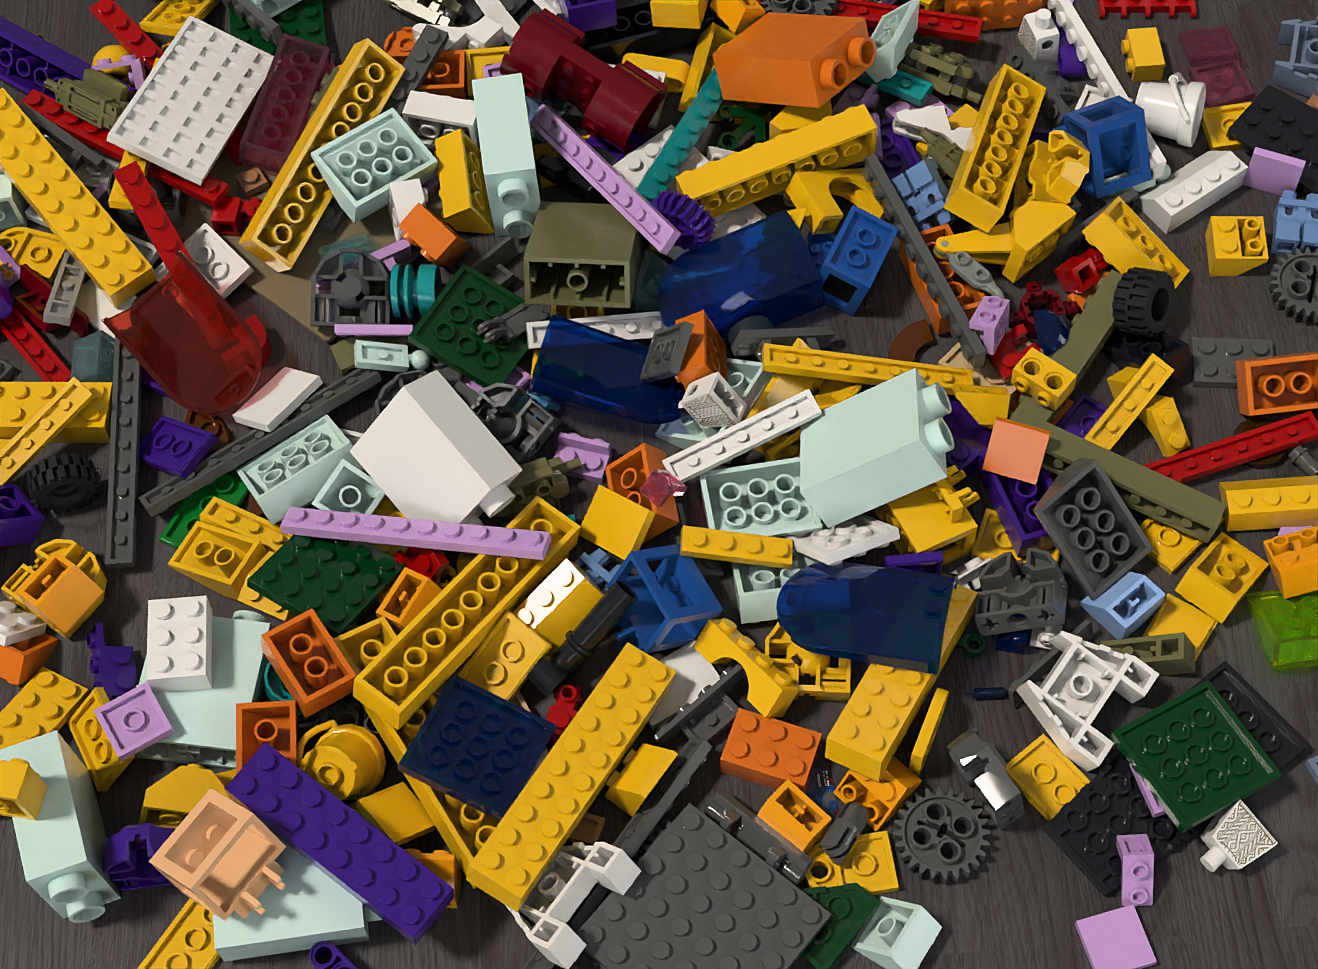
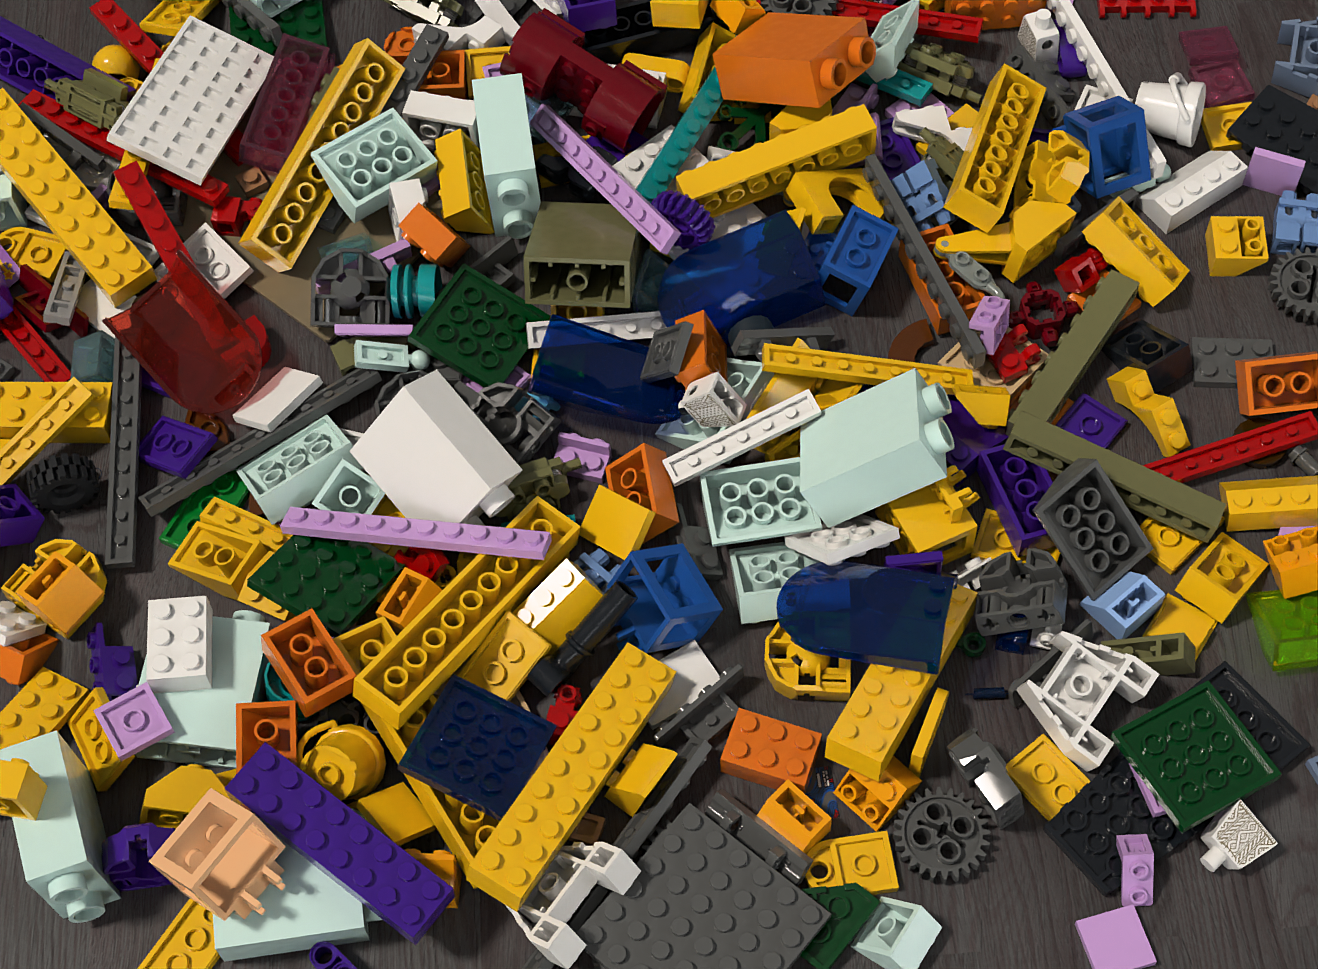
(136, 75): lavender bracket -> none
(512, 323): dark grey arm -> none
(661, 485): clear pink bracket -> none
(736, 547): yellow plate -> none
(769, 688): yellow arch -> none
(844, 831): dark grey arm -> none
(1016, 450): orange tile -> none
(1047, 375): yellow brick -> none
(1051, 330): clear blue brick -> none
(1129, 402): yellow plate -> none
(1143, 54): yellow brick -> none
(1143, 302): black tyre -> none

